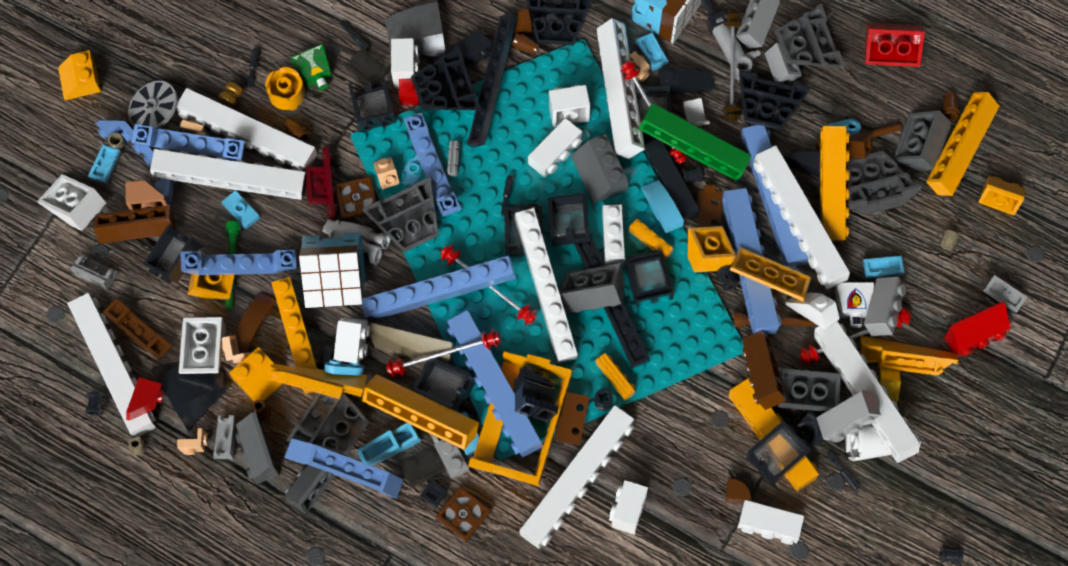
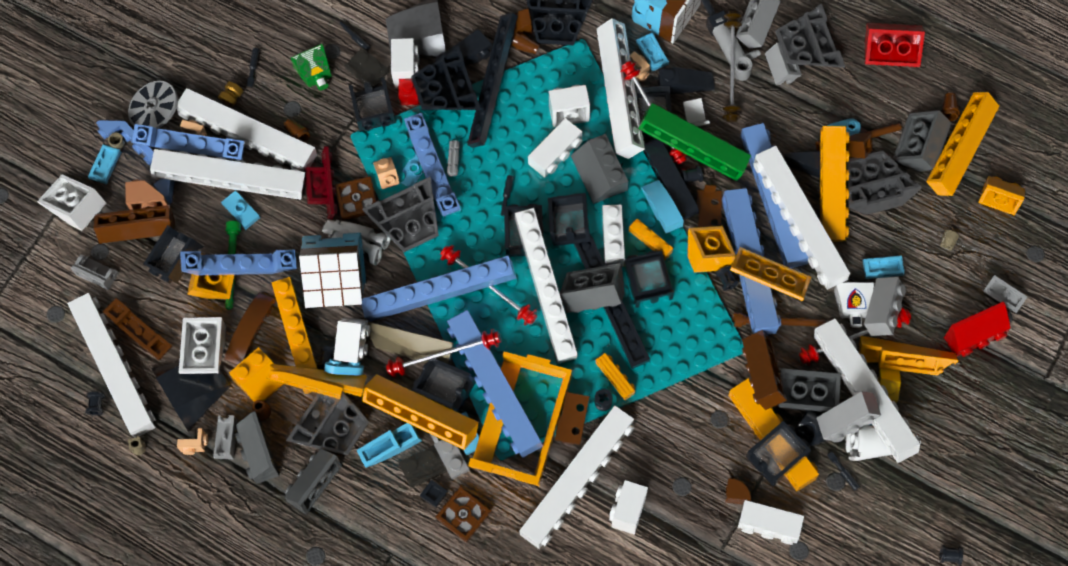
(79, 75): light orange slope -> none
(144, 398): red slope -> none
(230, 348): light nougat bracket -> none
(285, 88): light orange brick -> none
(344, 467): medium blue slope -> none
(536, 393): black hips -> none
(769, 102): black wedge -> none
(816, 308): white slope -> none

